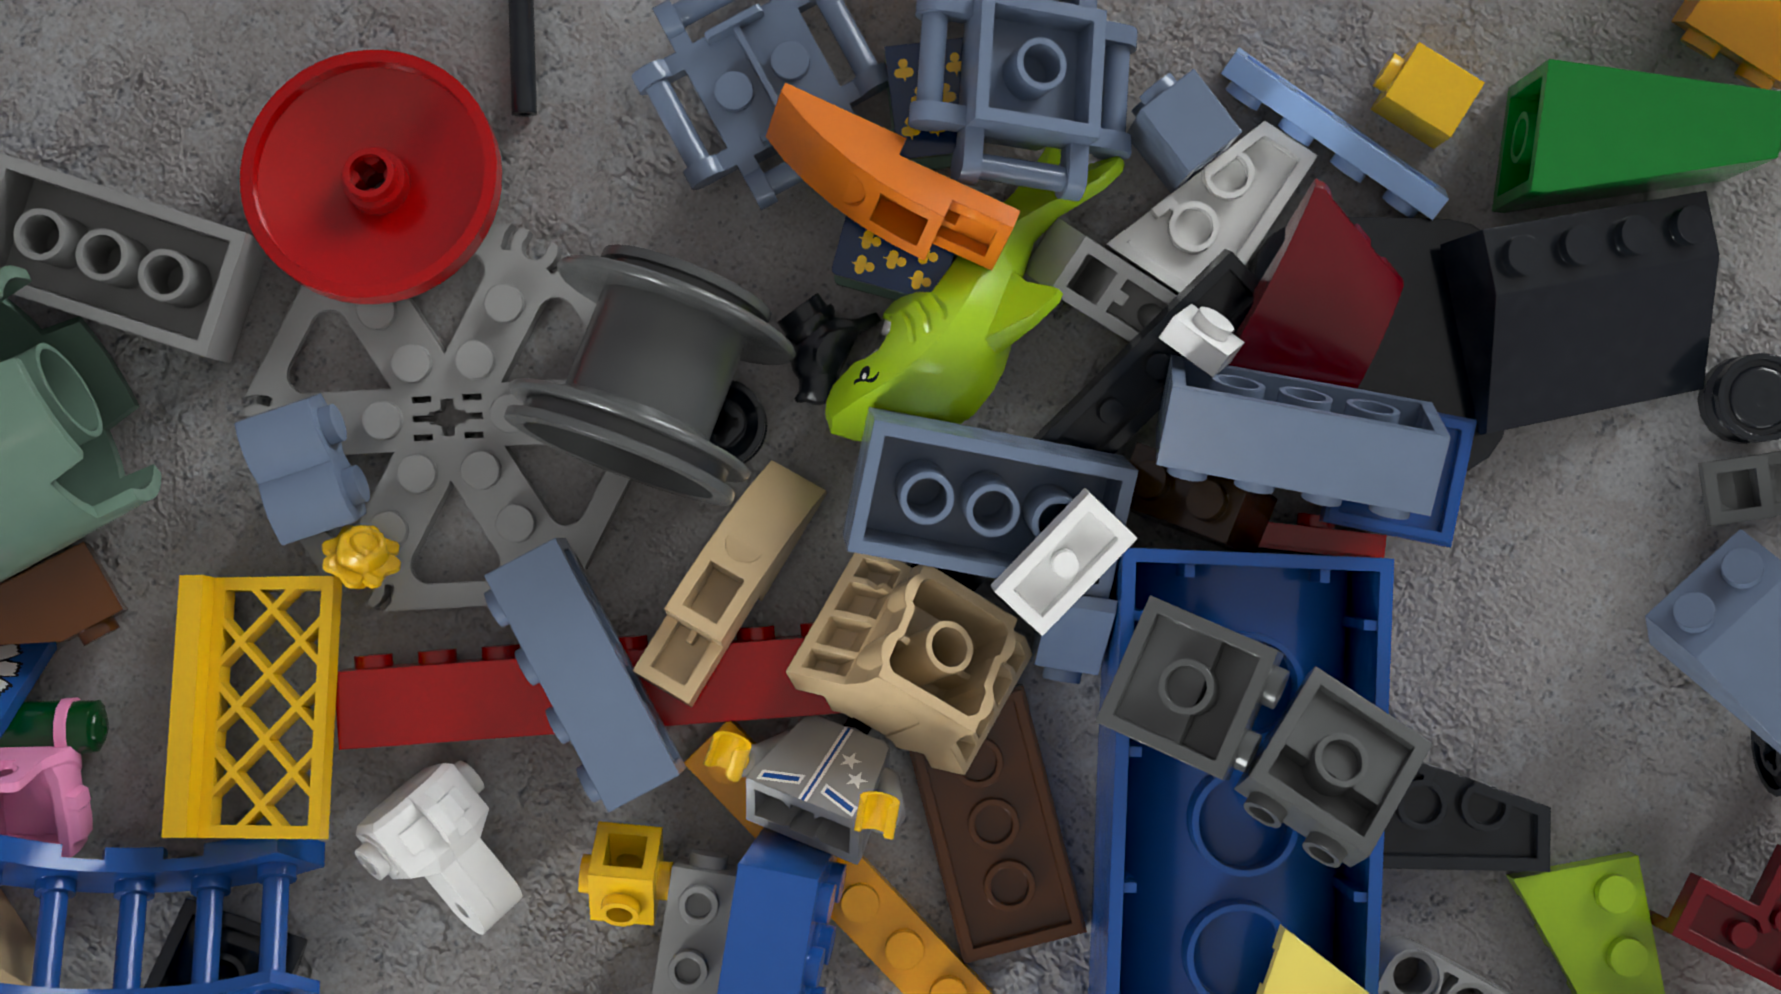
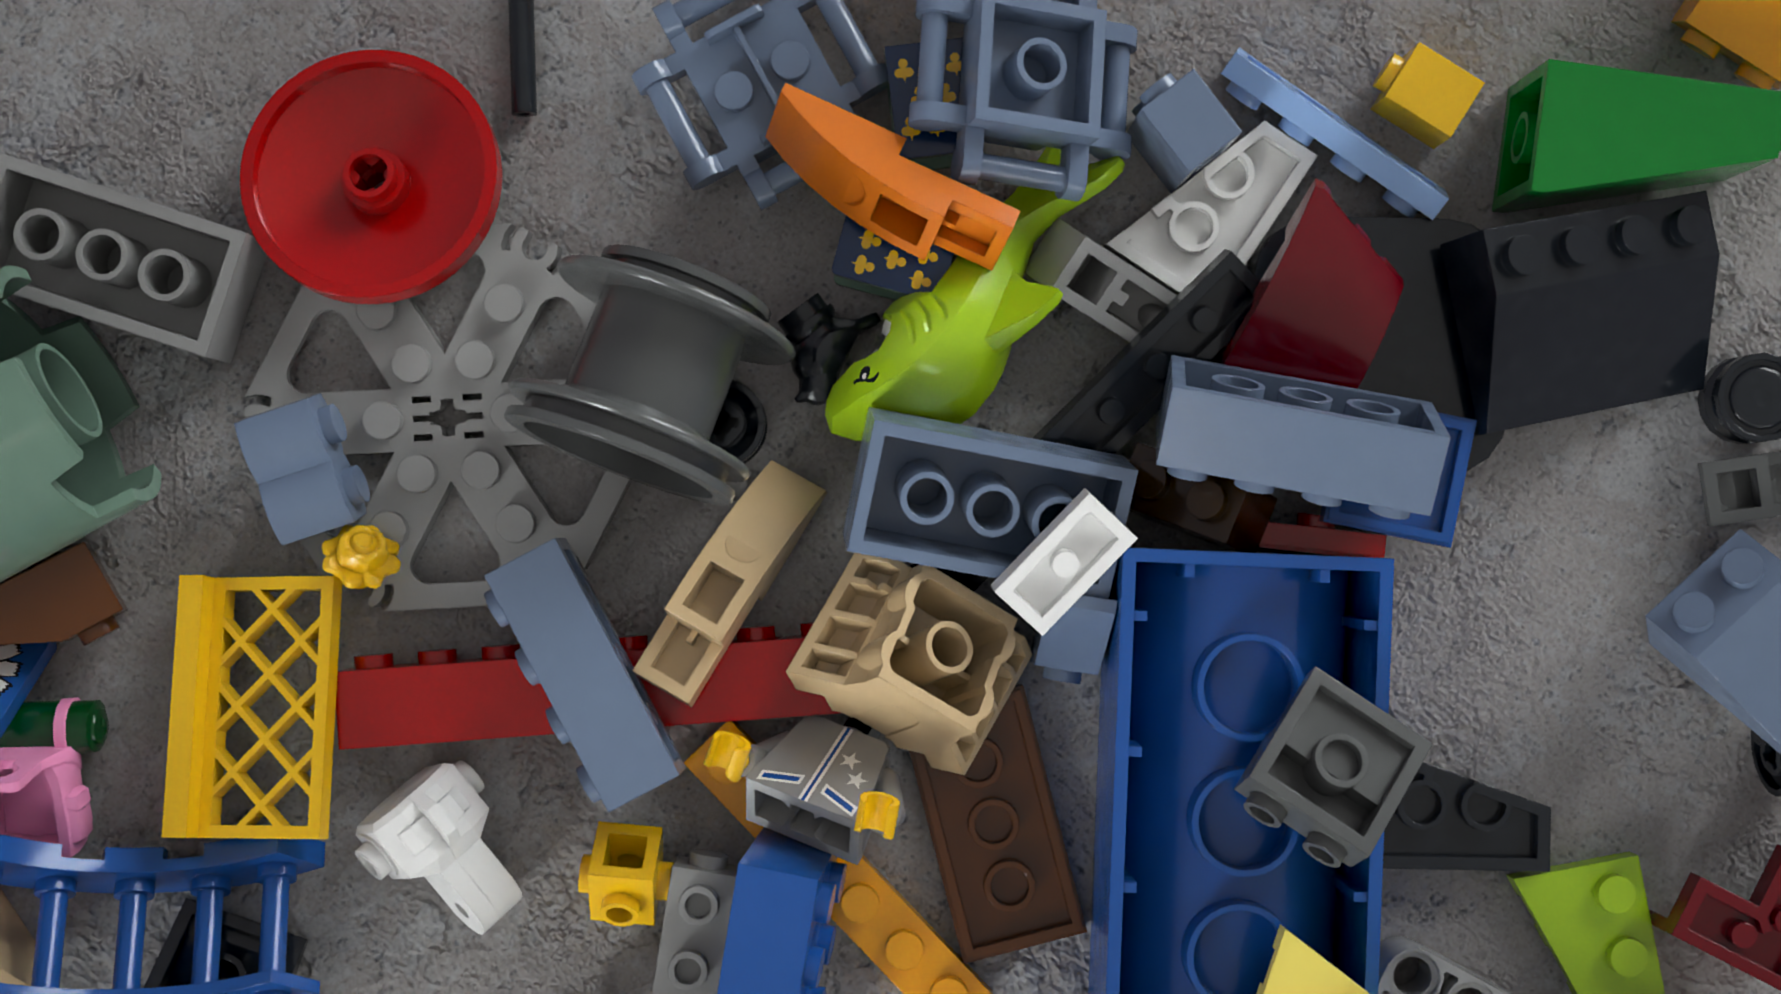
(1193, 689): dark grey plate -> none
(1203, 338): white plate -> none

